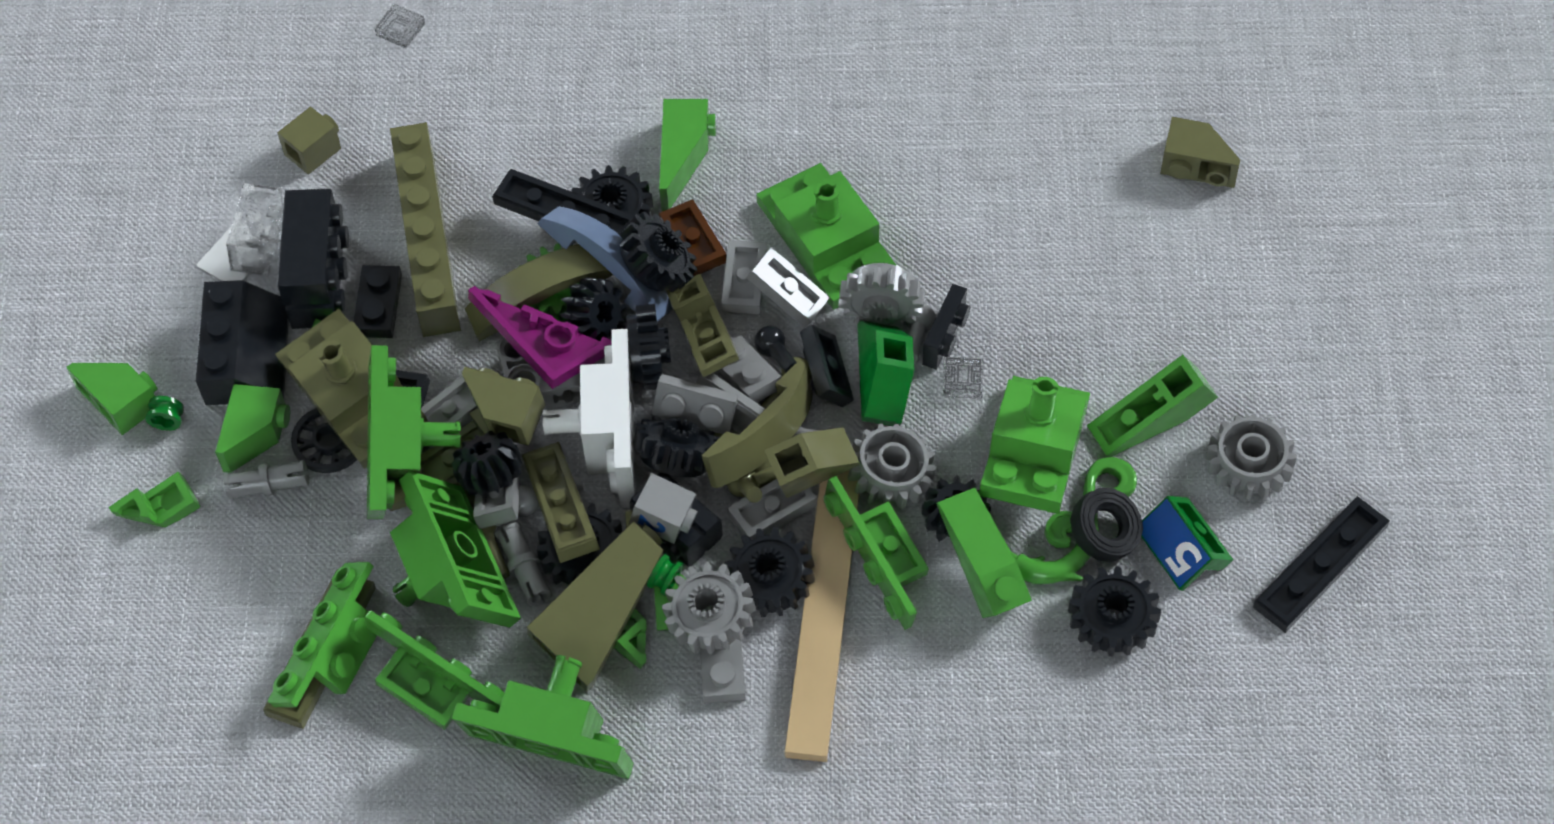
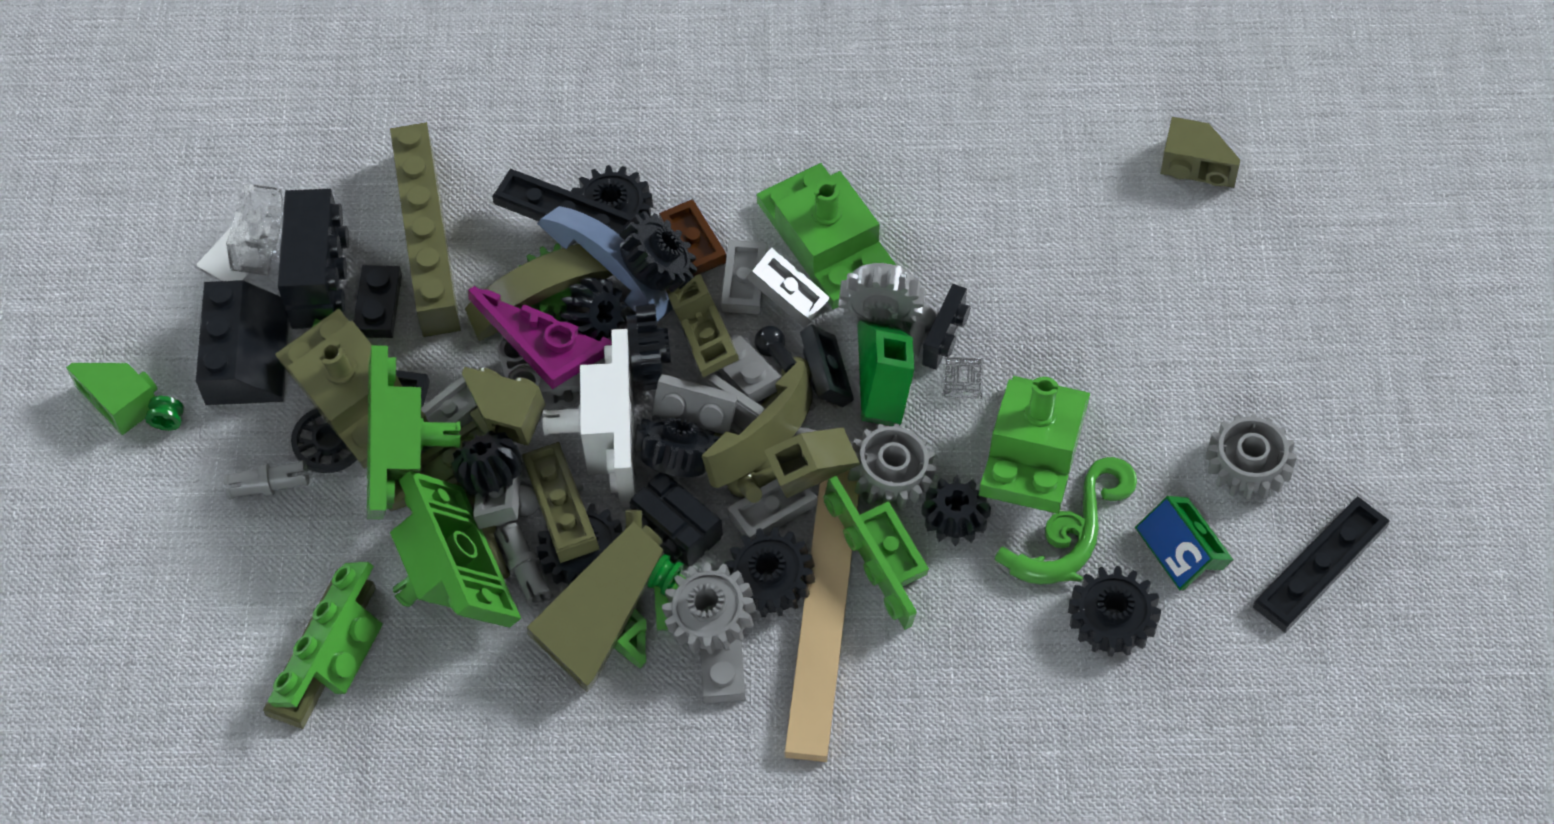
(160, 505): bright green slope -> none
(251, 424): bright green slope -> none
(310, 139): olive brick -> none
(399, 26): clear tile -> none
(423, 677): bright green bracket -> none
(548, 723): bright green brick -> none
(664, 508): light grey brick -> none
(683, 144): bright green slope -> none
(983, 554): bright green slope -> none
(1091, 540): black tyre -> none
(1153, 407): bright green slope -> none

